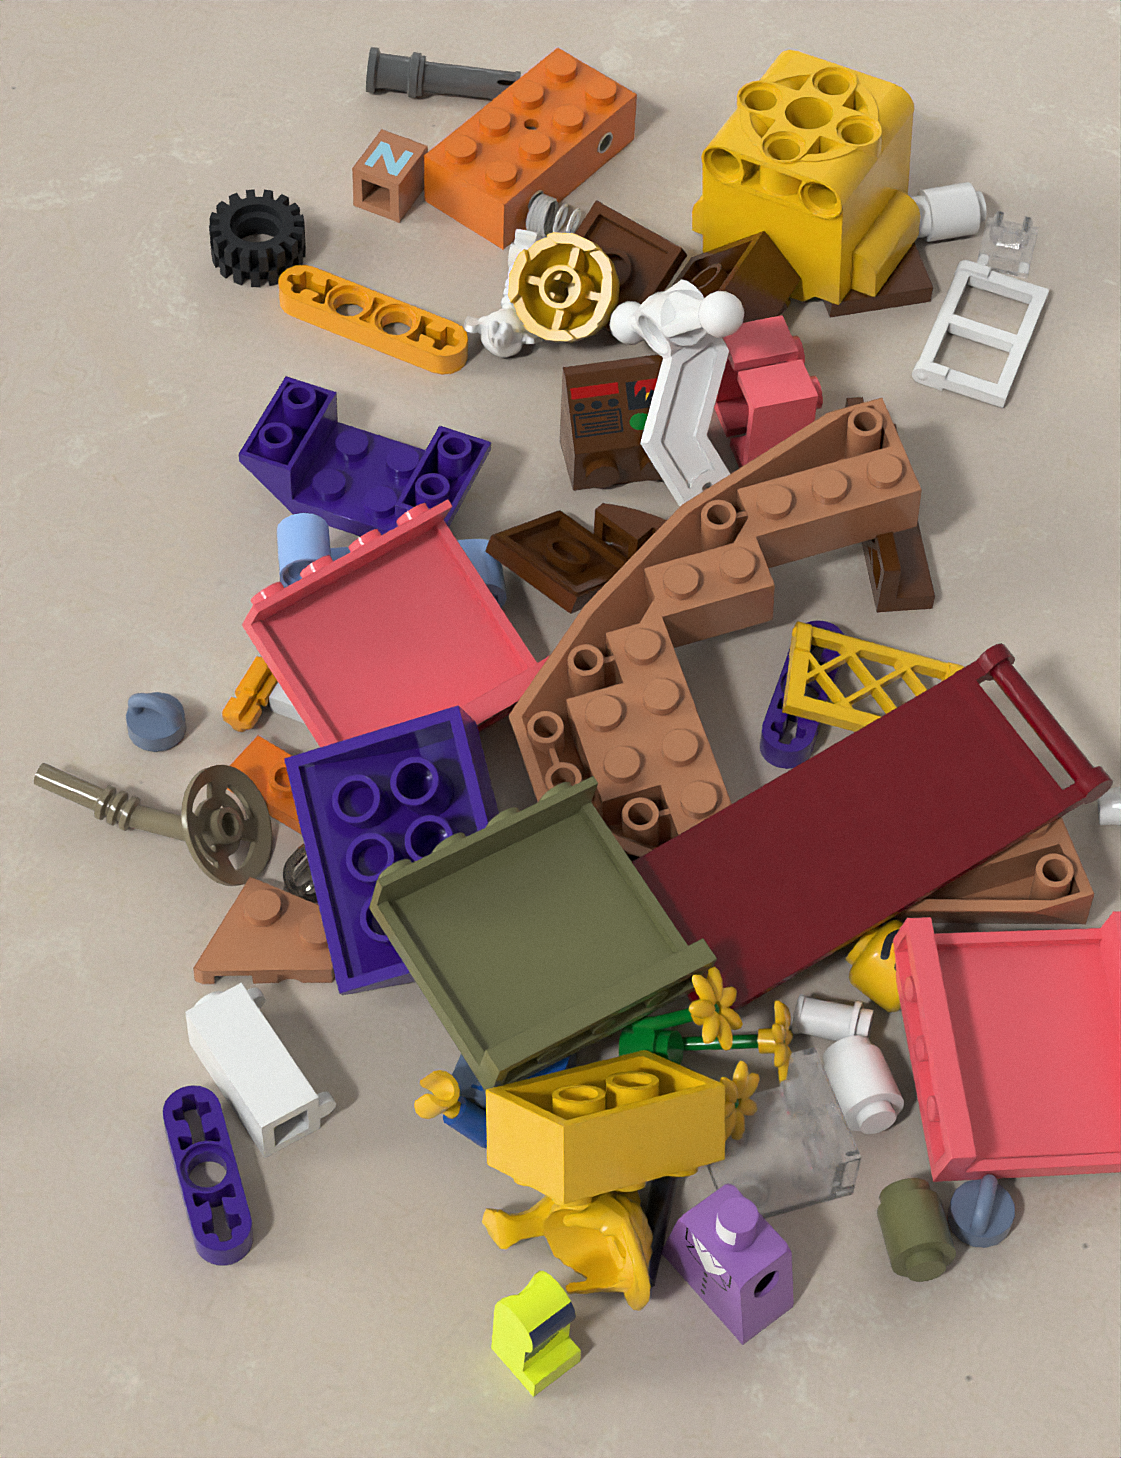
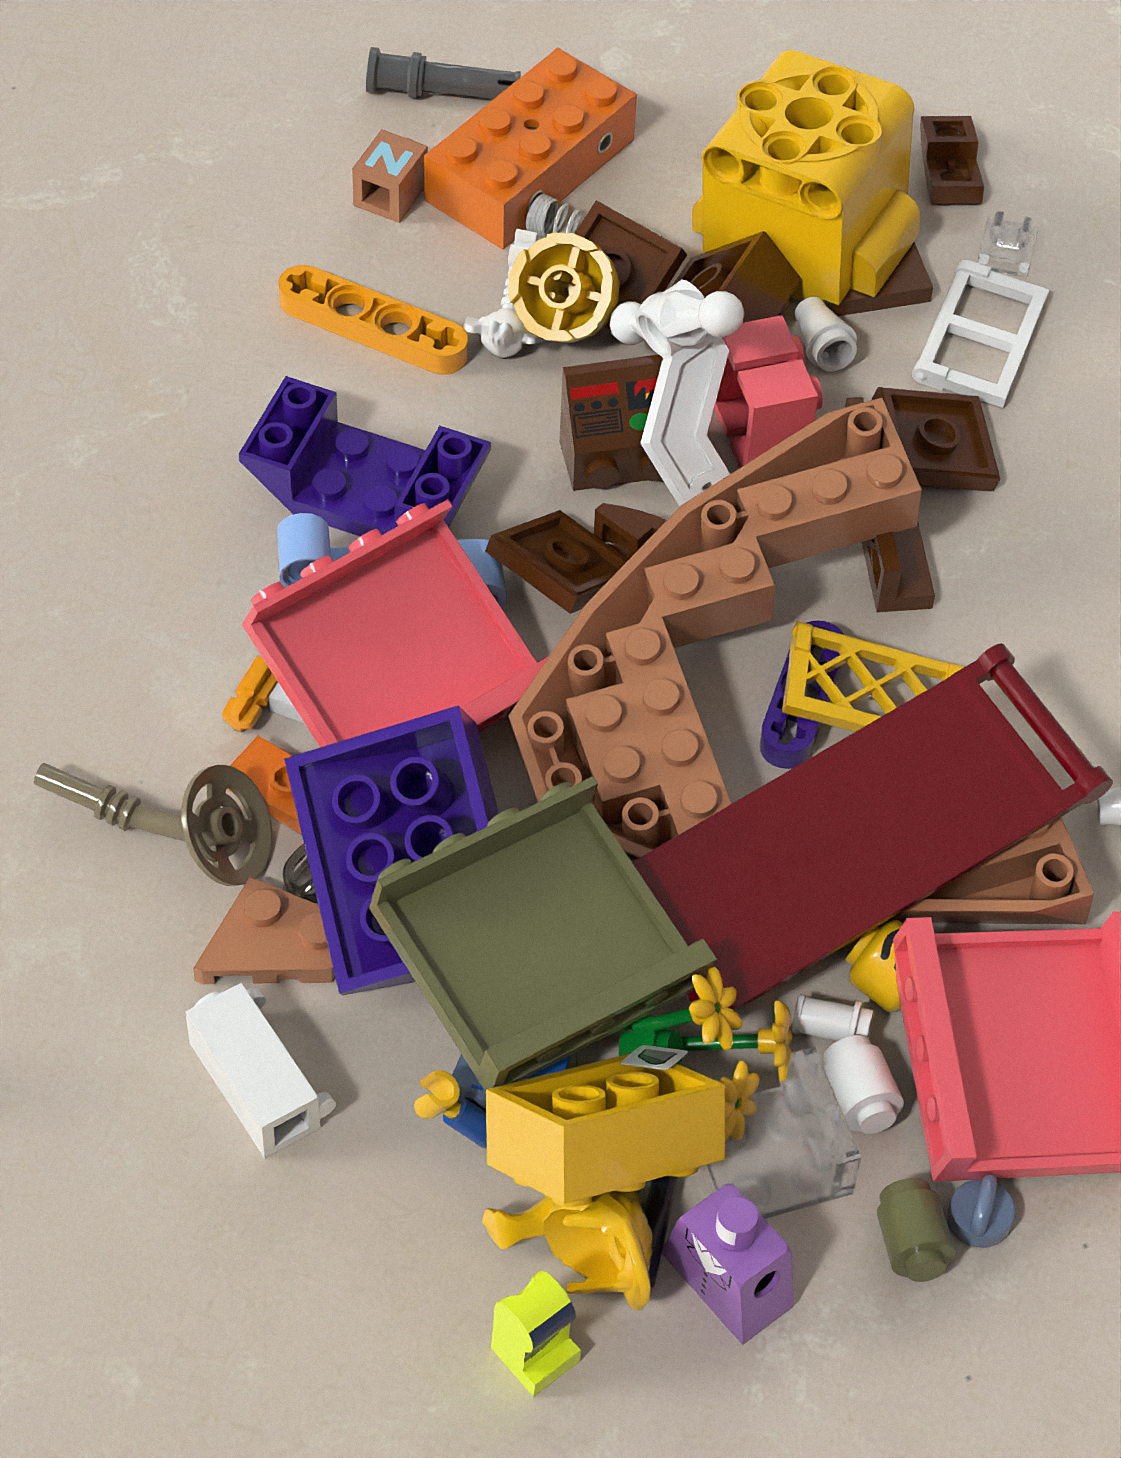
(155, 721): sand blue tile -> none
(199, 1199): dark purple beam -> none
(252, 217): black tyre -> none
(654, 1057): none -> white sticker
(826, 337): none -> white cone
(943, 438): none -> reddish brown tile
(950, 211): white brick -> none
(951, 160): none -> reddish brown slope

